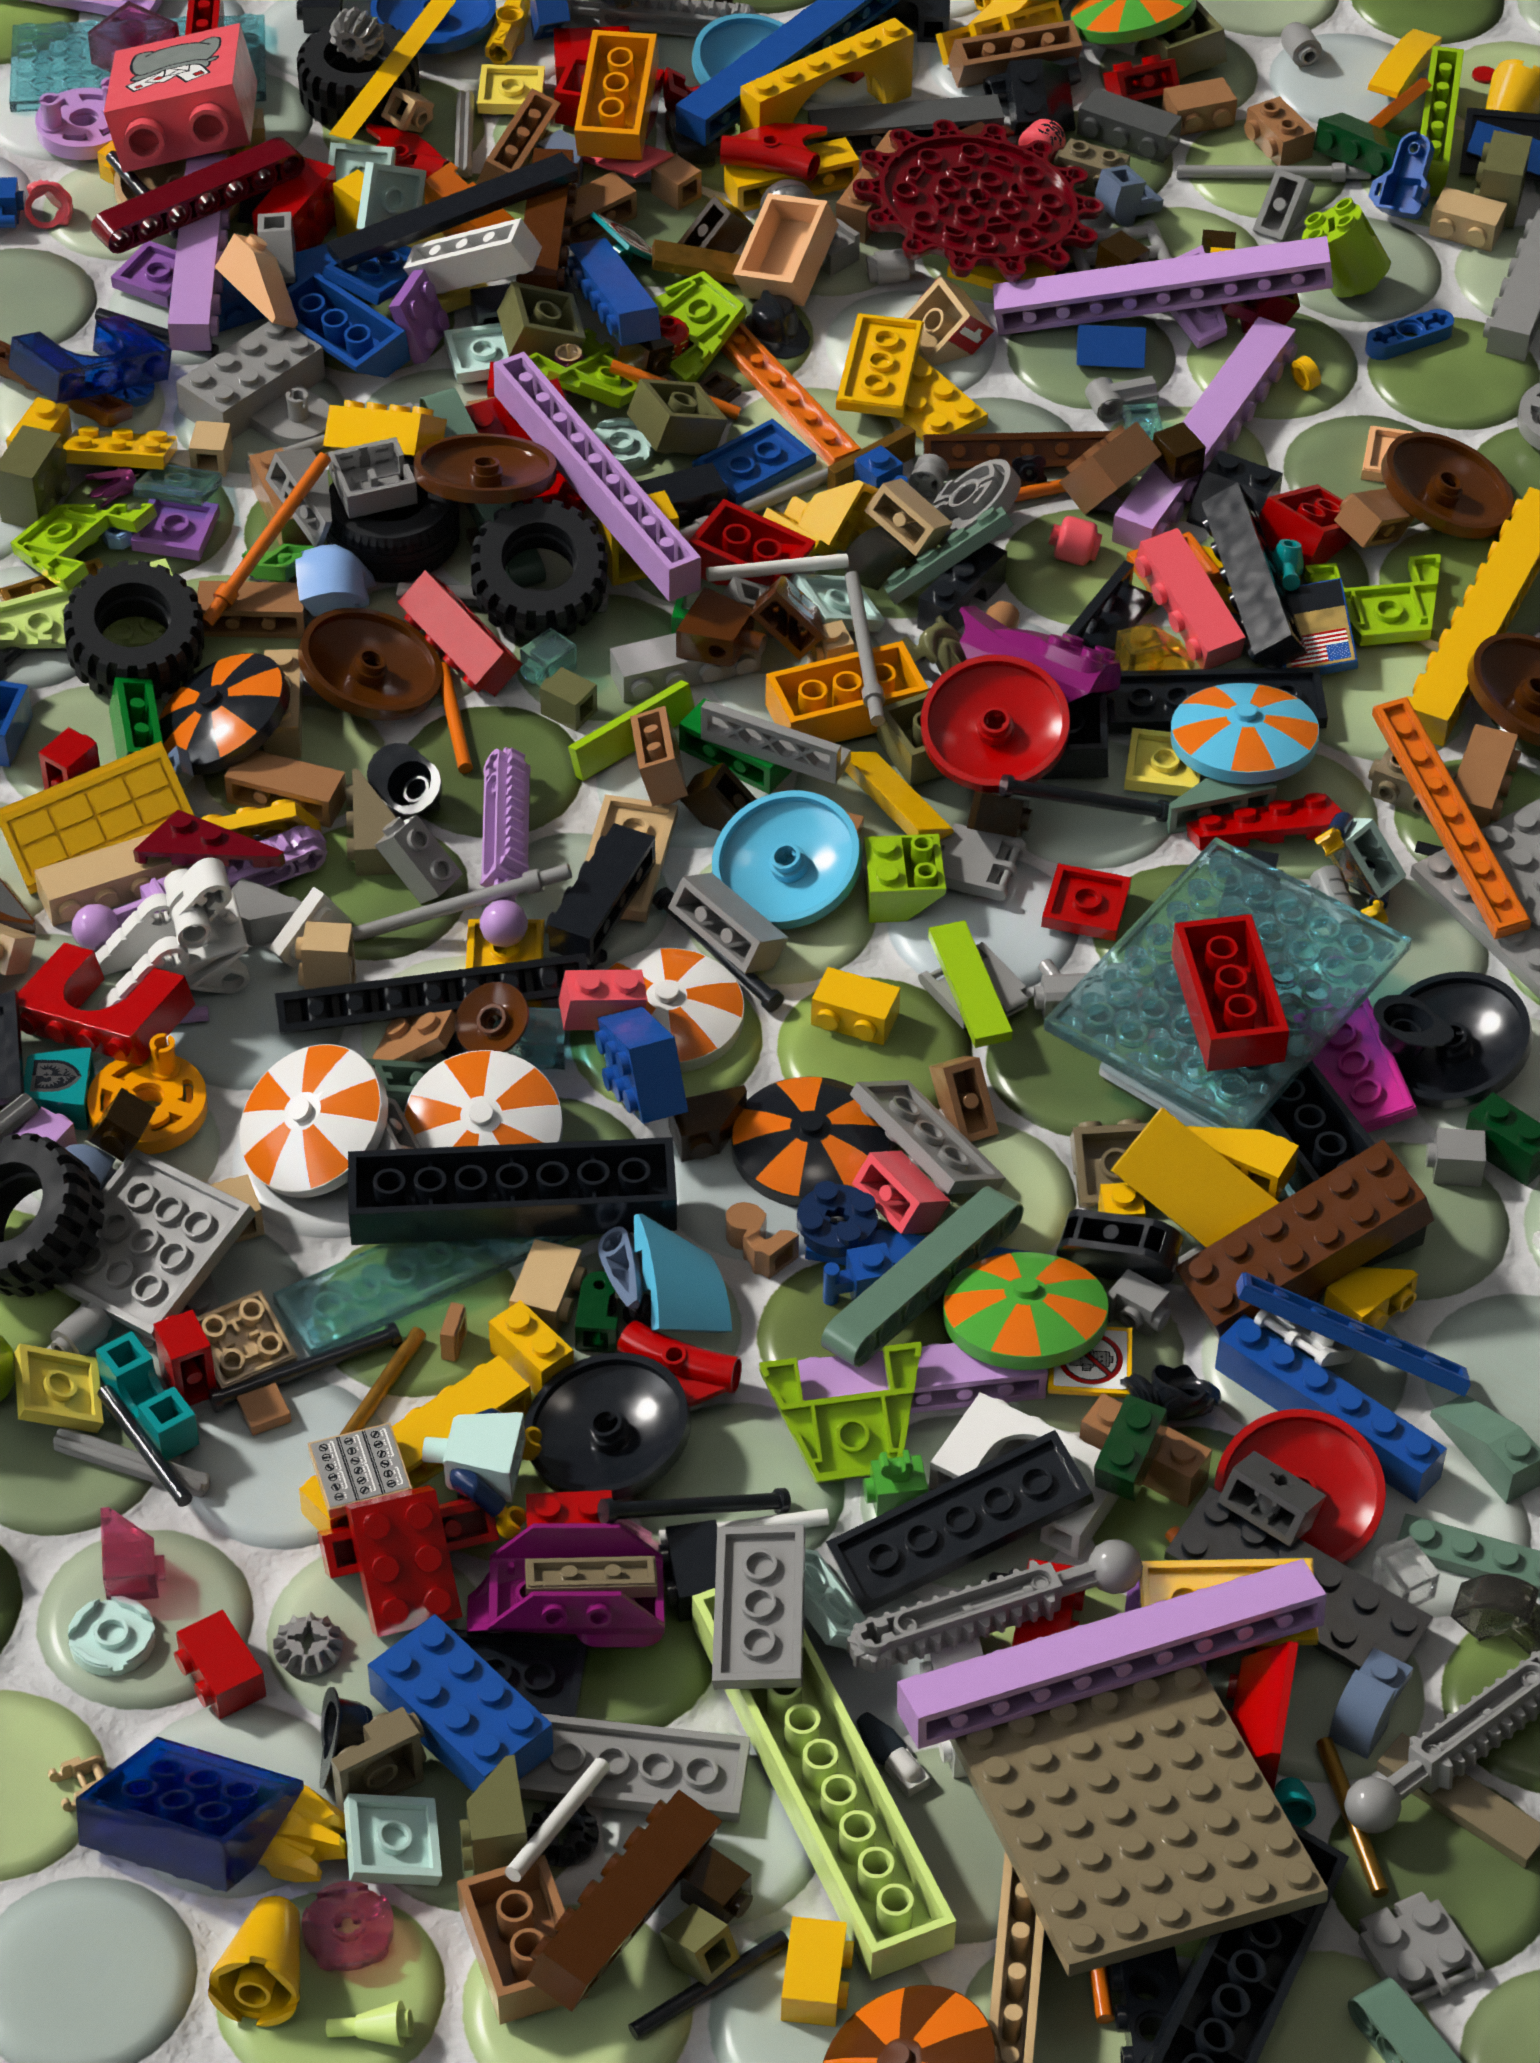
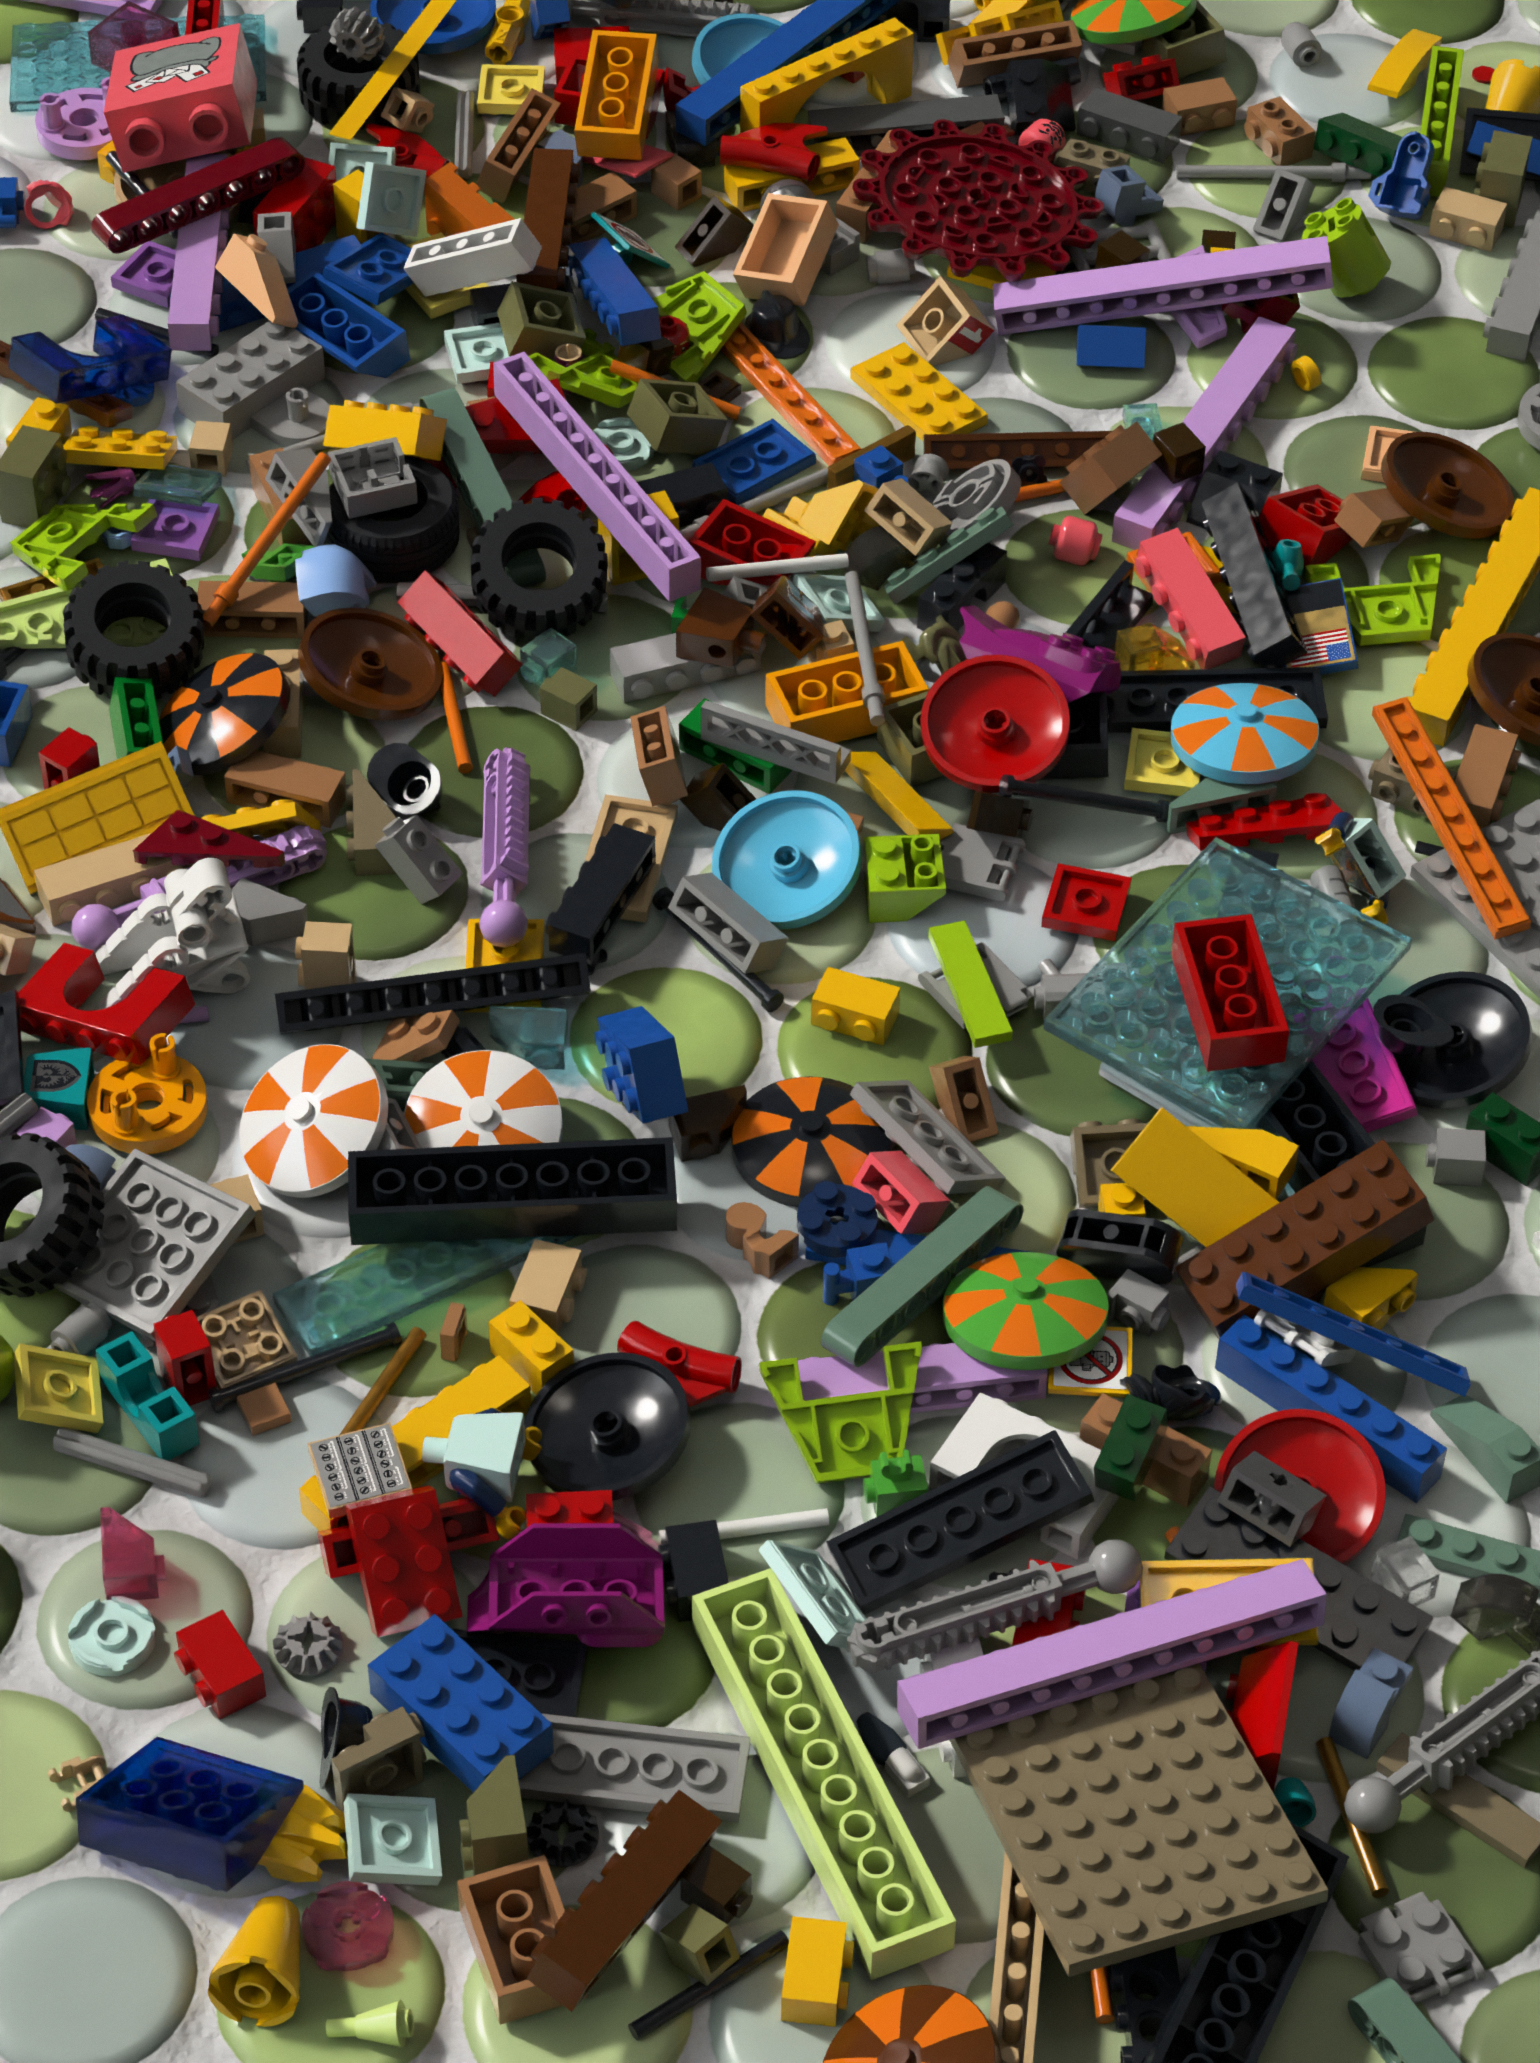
(121, 1125): dark brown slope -> none
(145, 1446): black bar -> none
(314, 908): white wing -> none
(420, 315): medium lavender plate -> none
(452, 210): black tile -> none
(485, 468): reddish brown dish -> none
(485, 1007): reddish brown dish -> none
(531, 882): light grey bar -> none
(557, 1820): white bar -> none
(594, 1322): dark green leg -> none
(598, 993): coral brick -> none
(610, 1511): black bar -> none
(616, 738): lime tile -> none
(622, 1265): sand blue piece -> none
(630, 1574): dark tan tile -> none
(642, 1314): black piece -> none
(682, 1282): medium azure slope -> none
(692, 260): pearl gold tile -> none
(692, 1000): dish -> none
(759, 1607): light grey plate -> none
(880, 365): yellow tile -> none
(1109, 397): light grey piece -> none
(1389, 341): blue beam -> none
(1400, 103): orange tile -> none

